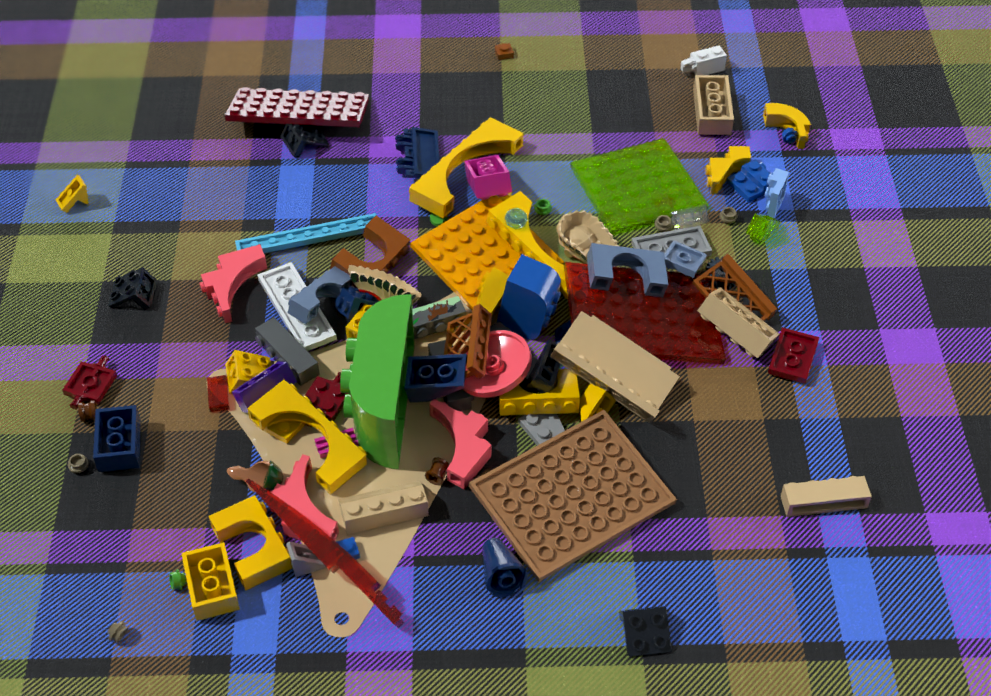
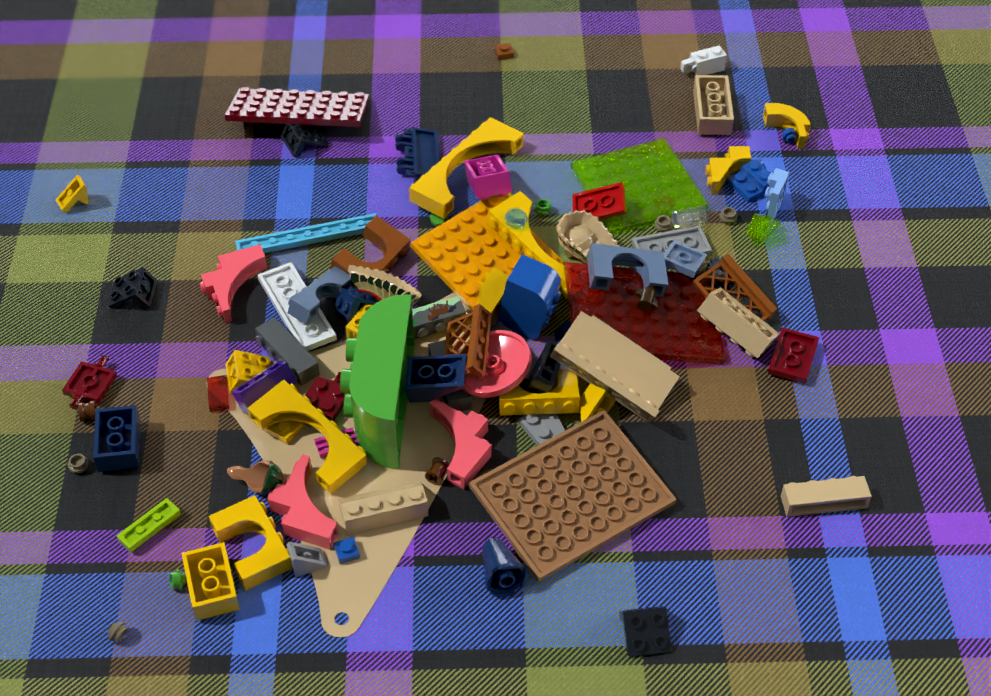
(148, 525): none -> lime plate
(329, 551): clear red slope -> none
(602, 201): none -> red plate
(646, 299): none -> dark brown piece

